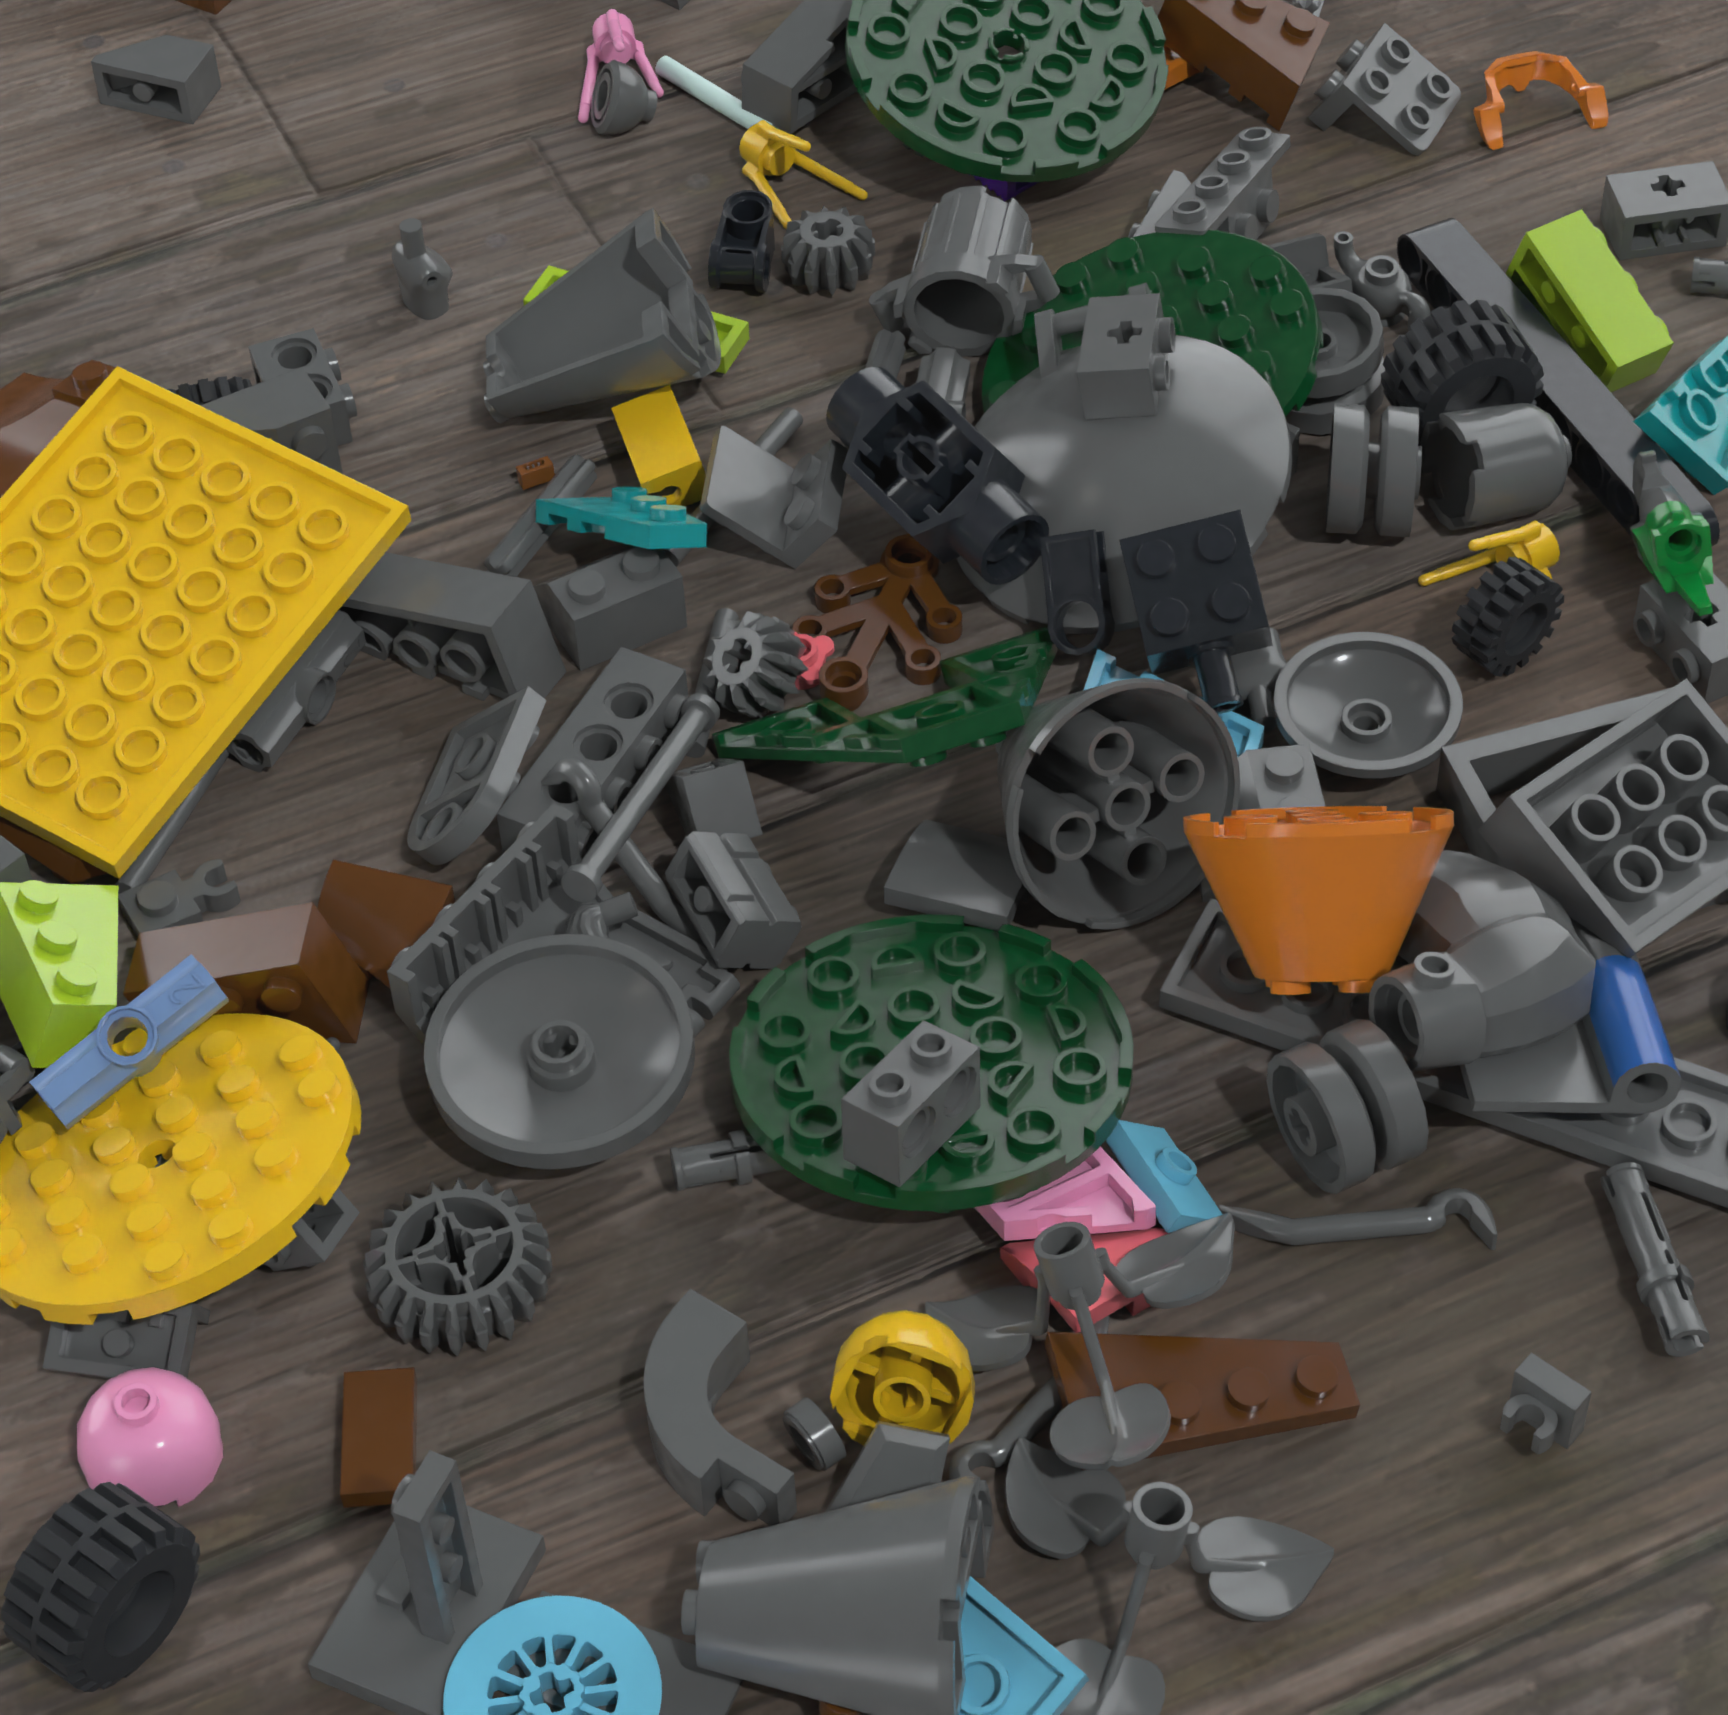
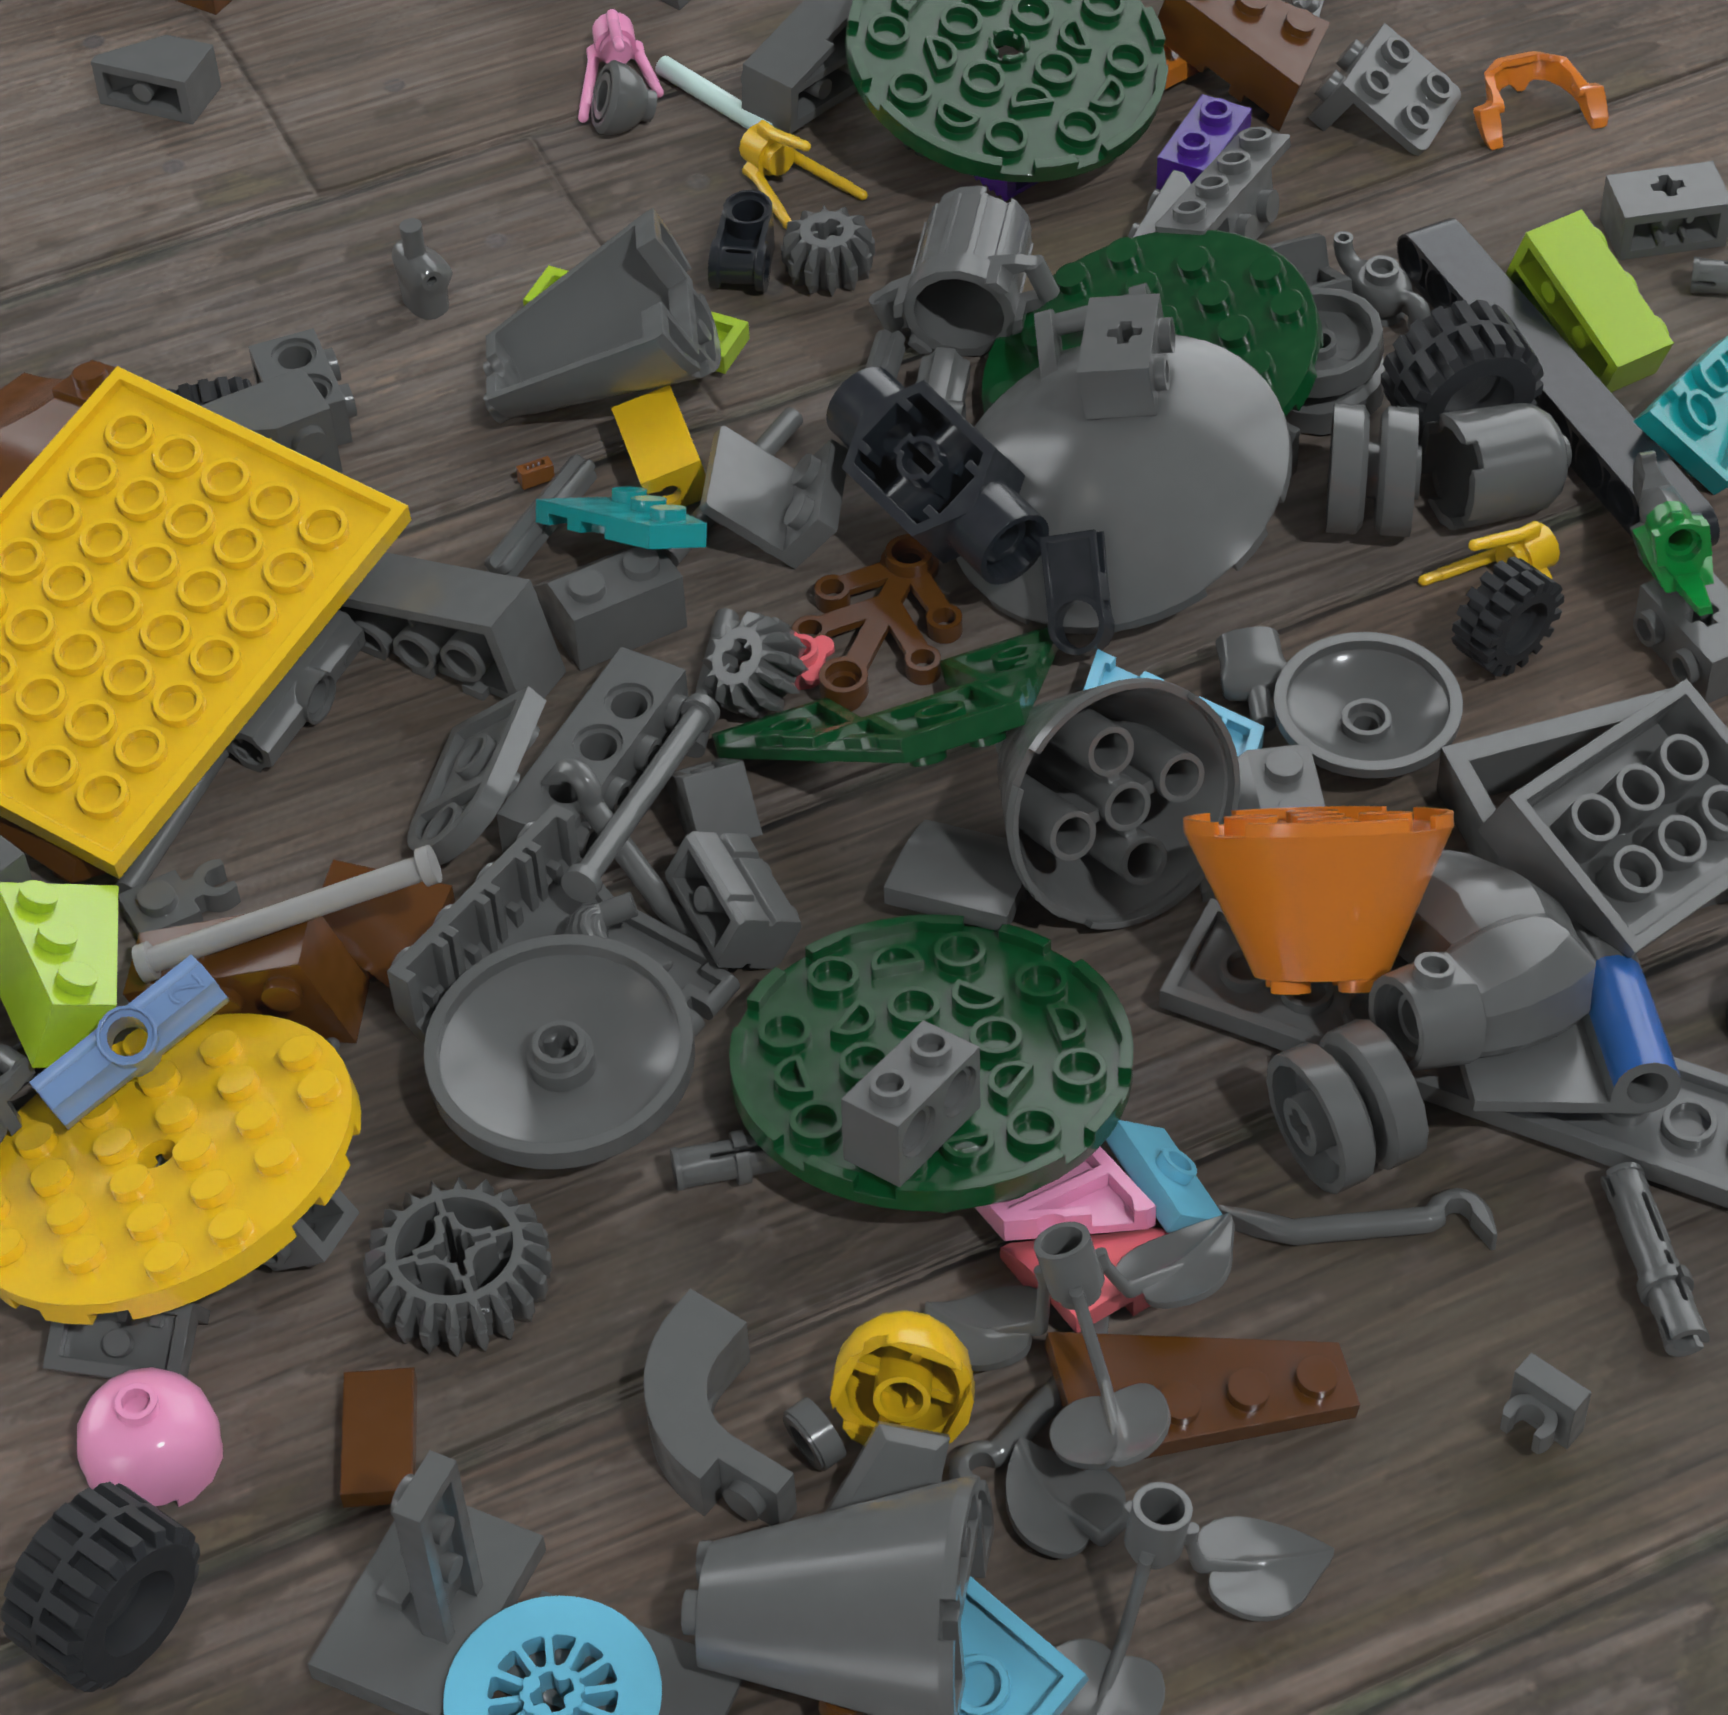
(422, 867): none -> light grey bar
(1198, 601): black brick -> none
(1201, 137): none -> dark purple brick

